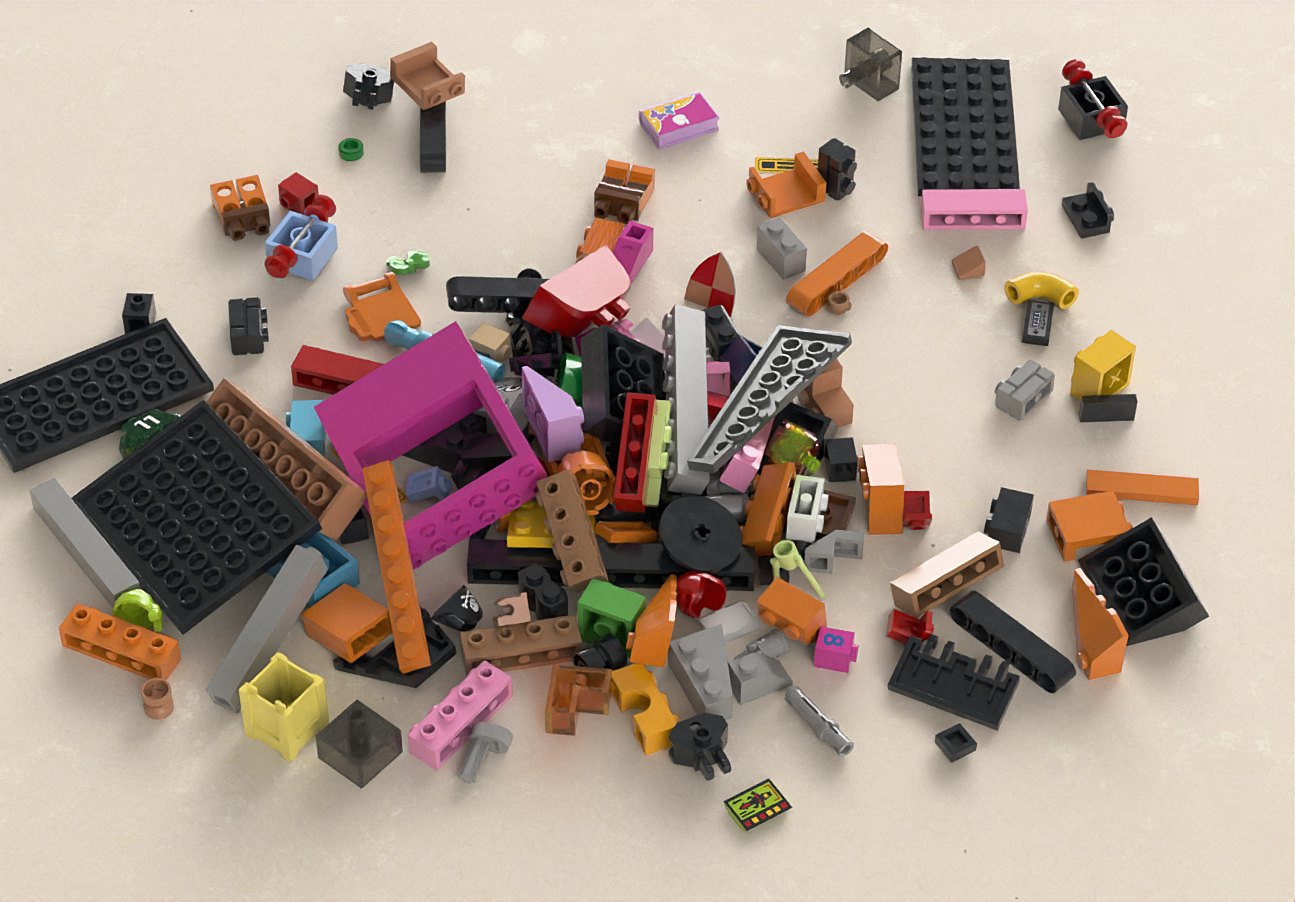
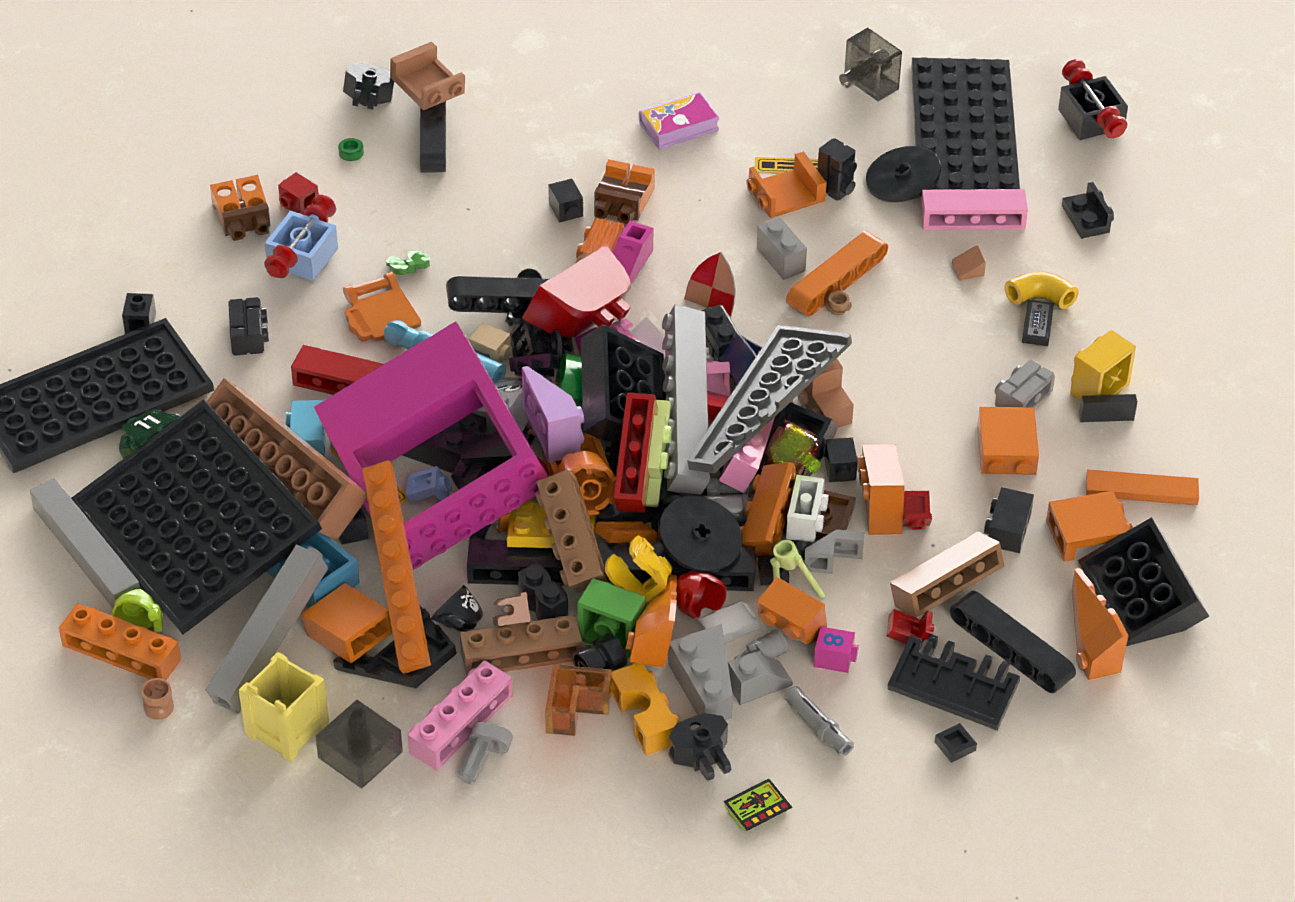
(565, 200): none -> black brick
(647, 560): none -> yellow piece
(903, 173): none -> black piece
(1007, 440): none -> orange brick

